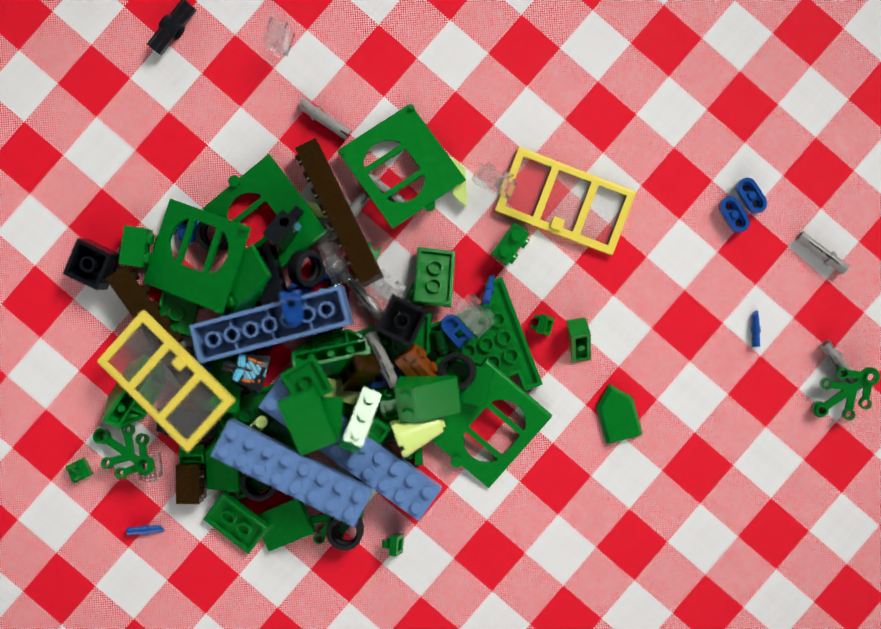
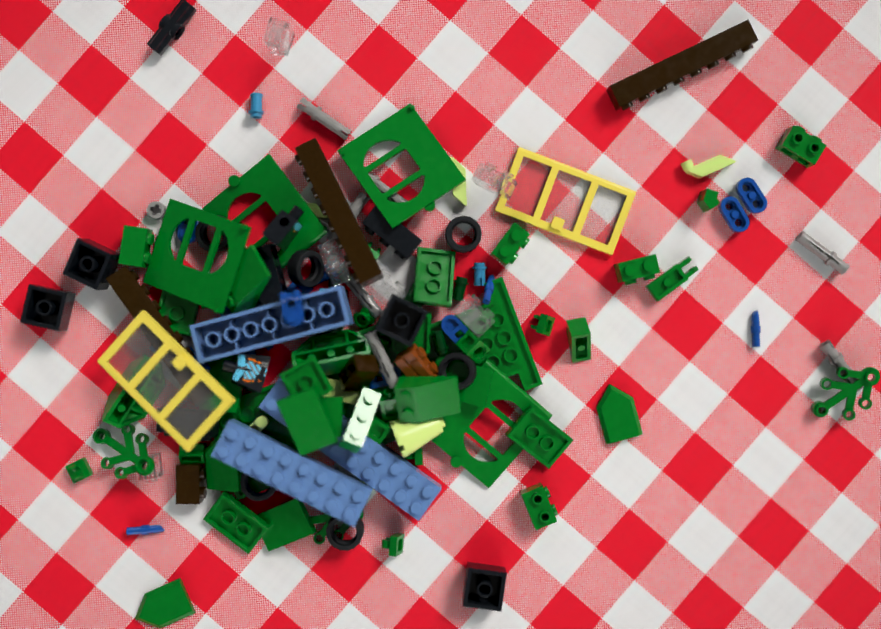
(47, 307): none -> black brick
(154, 205): none -> light grey bush
(165, 605): none -> green tile
(256, 106): none -> dark azure pin
(360, 321): none -> green plate
(399, 238): none -> black brick
(459, 289): none -> dark green pin
(472, 346): none -> green brick
(477, 230): none -> black tyre
(479, 274): none -> dark azure pin
(484, 586): none -> black brick
(538, 505): none -> green brick
(539, 436): none -> green tile
(637, 268): none -> green brick
(670, 280): none -> green hinge
(681, 65): none -> dark brown brick
(706, 167): none -> yellowish green piece
(707, 199): none -> green piece
(801, 146): none -> green brick

